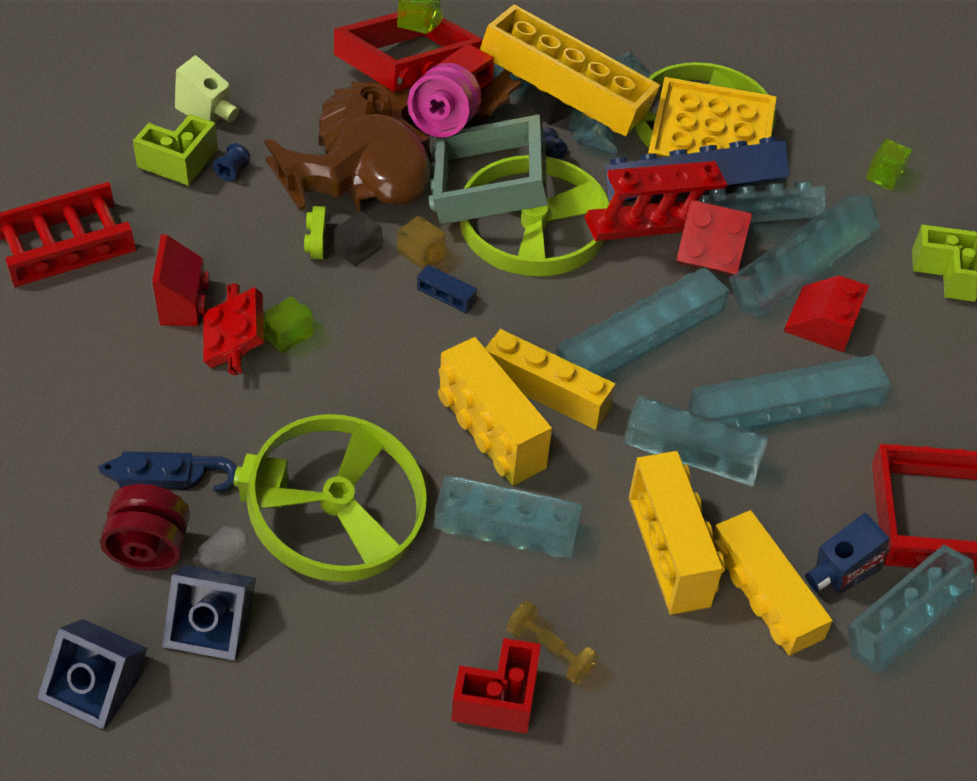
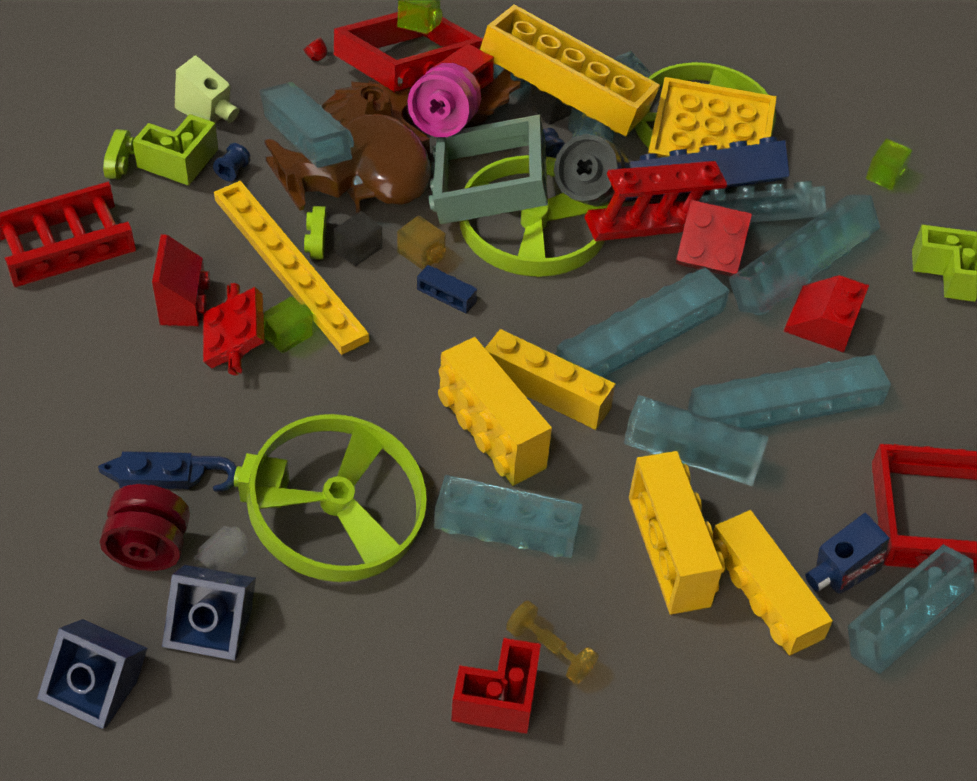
(117, 154): none -> lime plate
(292, 267): none -> yellow plate
(307, 125): none -> clear light blue brick
(316, 50): none -> red hinge
(583, 169): none -> pearl dark grey wheel

